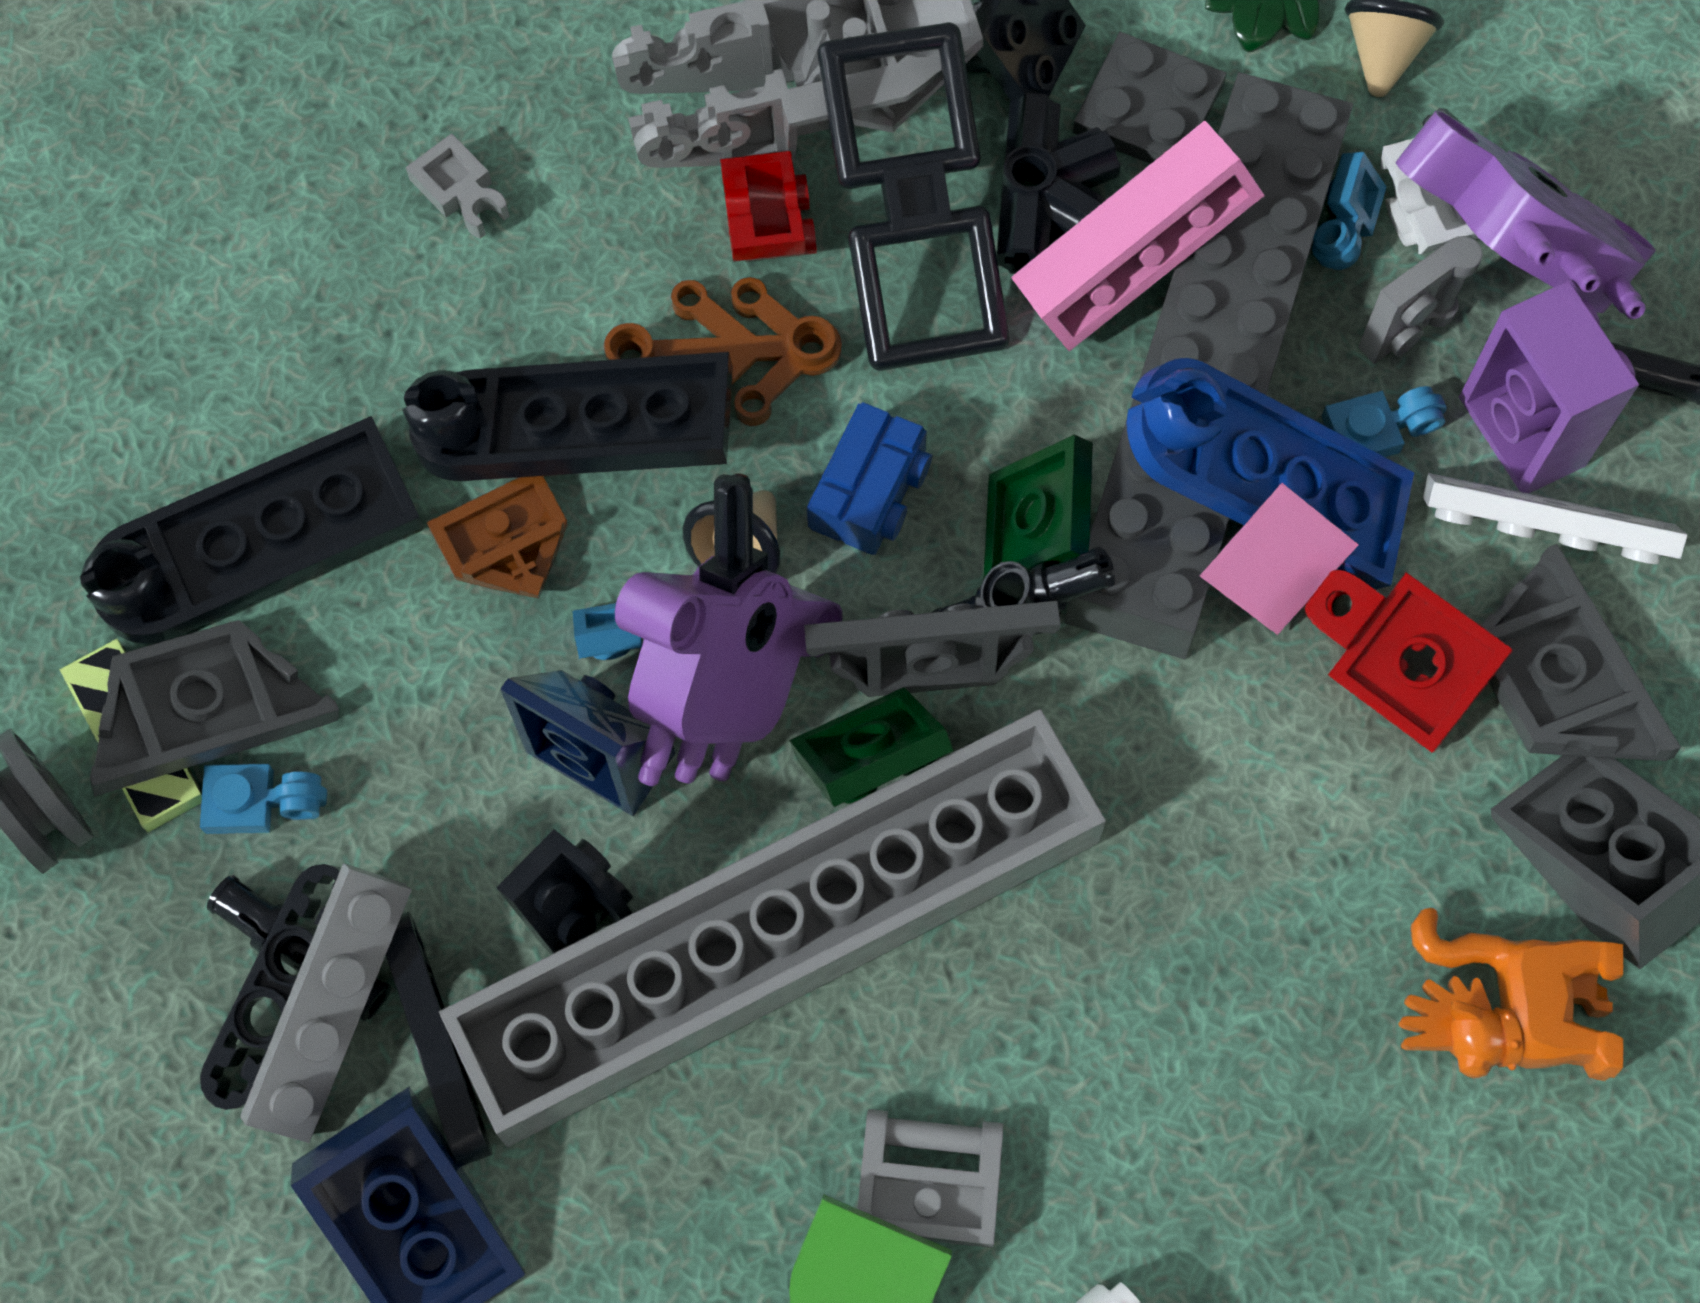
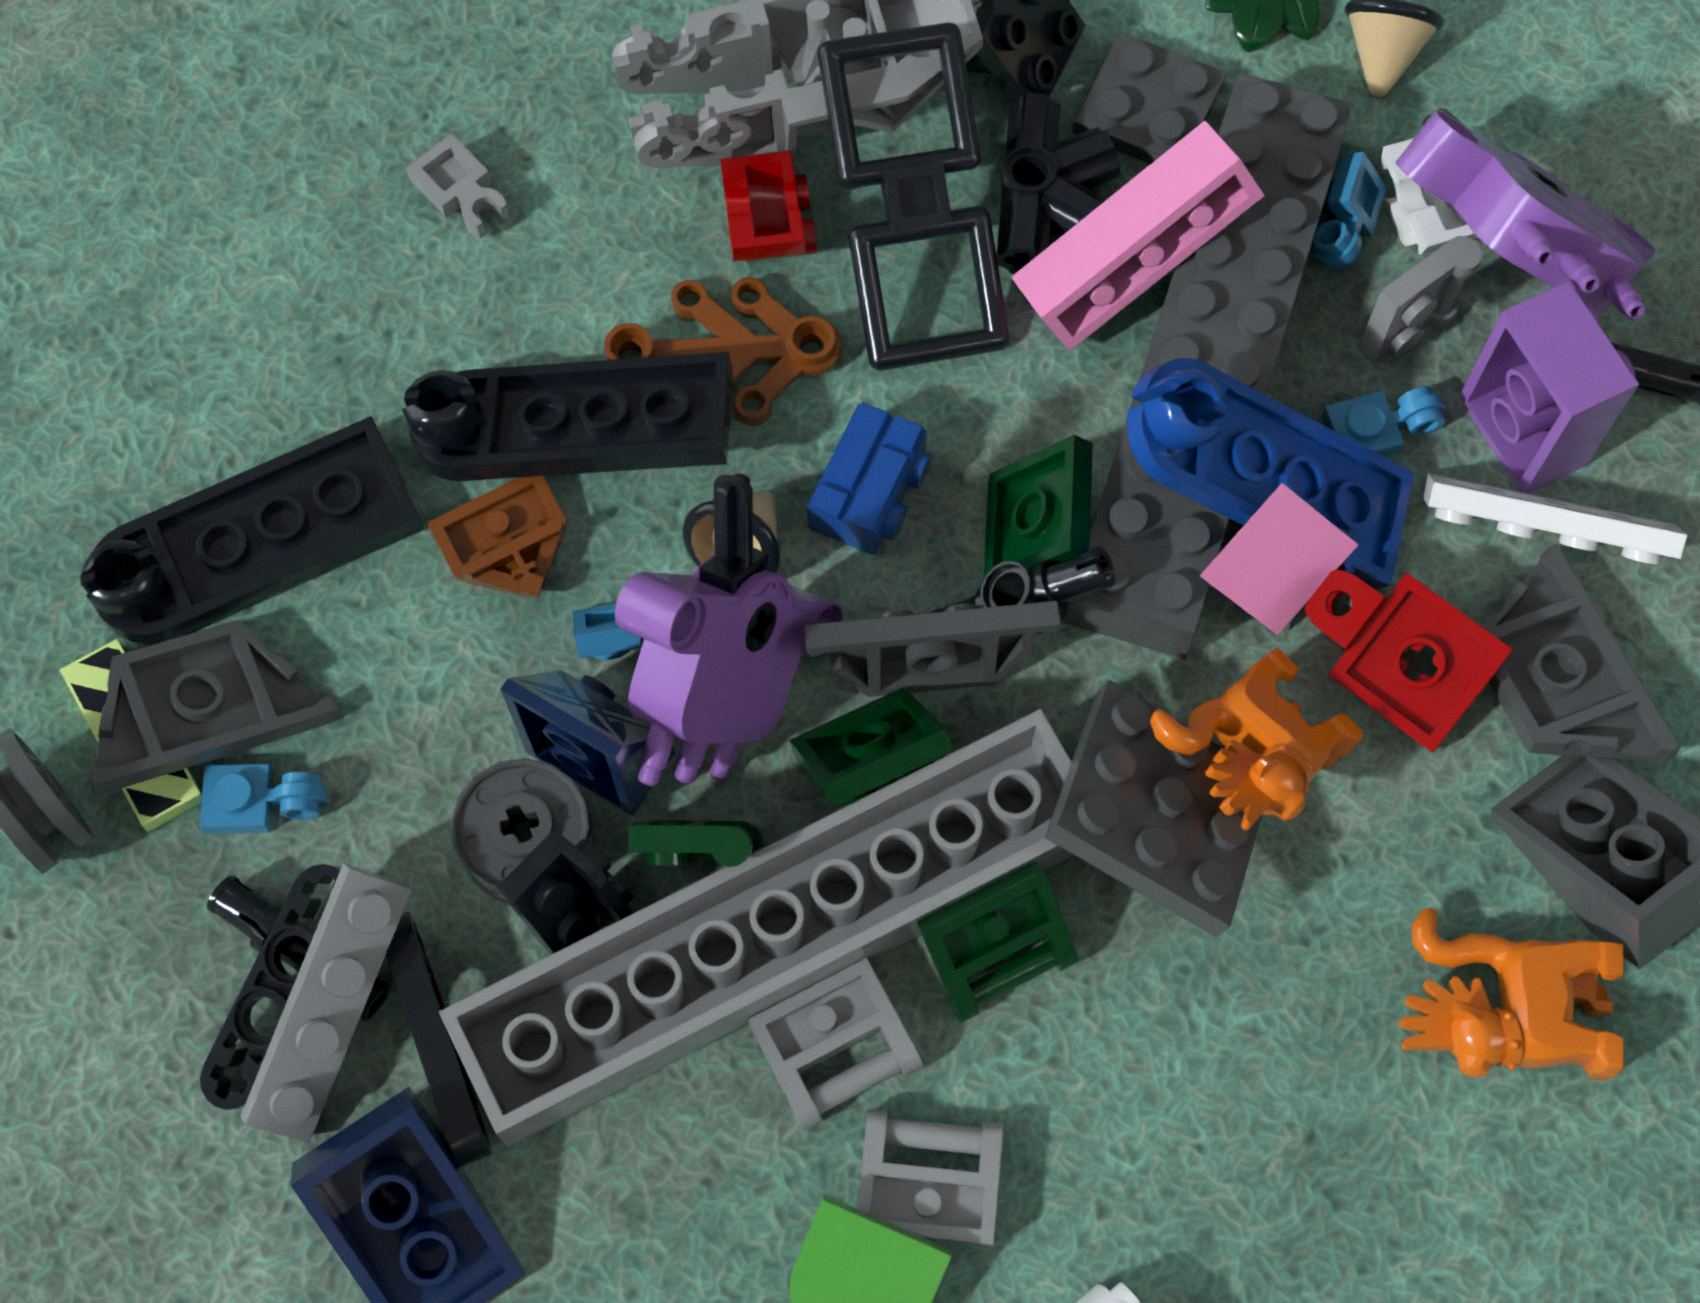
(503, 798): none -> dark grey wheel
(678, 841): none -> dark green plate
(825, 1022): none -> light grey plate
(991, 927): none -> dark green plate
(1151, 815): none -> dark grey plate
(1267, 742): none -> orange animal

